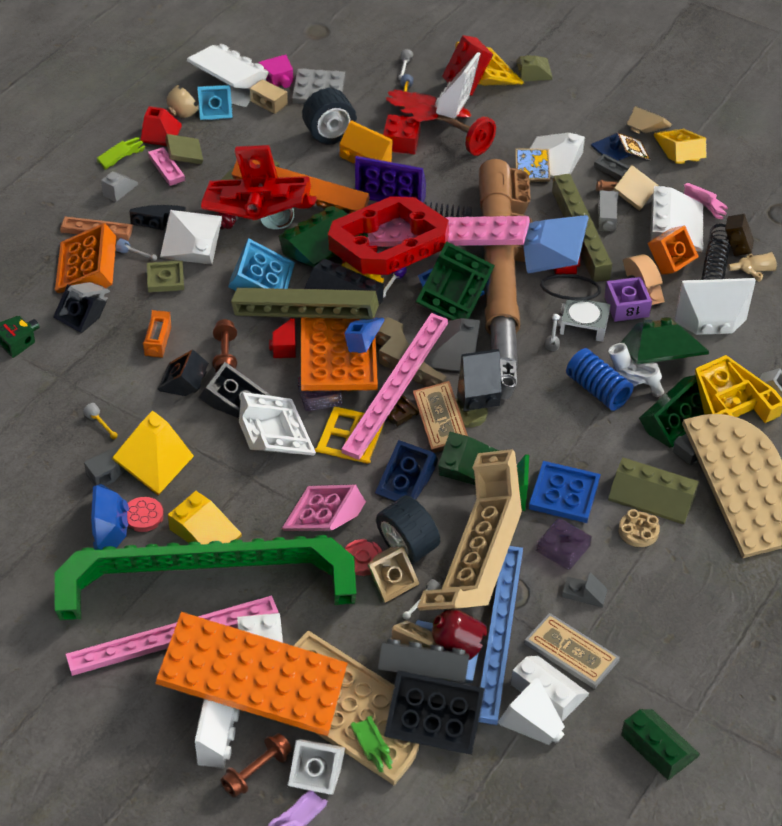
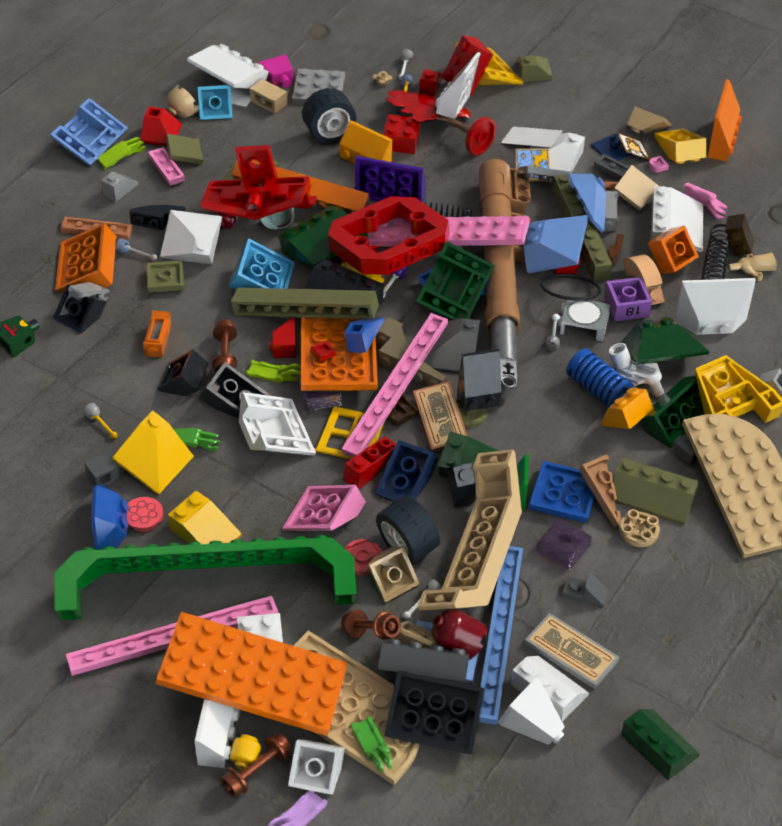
(89, 132): none -> medium blue slope
(195, 436): none -> bright green arm
(244, 751): none -> yellow head
(273, 372): none -> lime arm
(323, 351): none -> red tile
(368, 463): none -> red slope
(382, 78): none -> tan plate
(384, 625): none -> copper piece
(430, 82): none -> red slope
(462, 483): none -> black slope
(531, 136): none -> white sticker
(543, 173): none -> dark grey plate
(592, 196): none -> medium blue wedge
(601, 484): none -> medium nougat wing
(615, 250): none -> reddish brown slope
(628, 409): none -> light orange slope
(658, 164): none -> bright pink tile
(725, 125): none -> orange slope

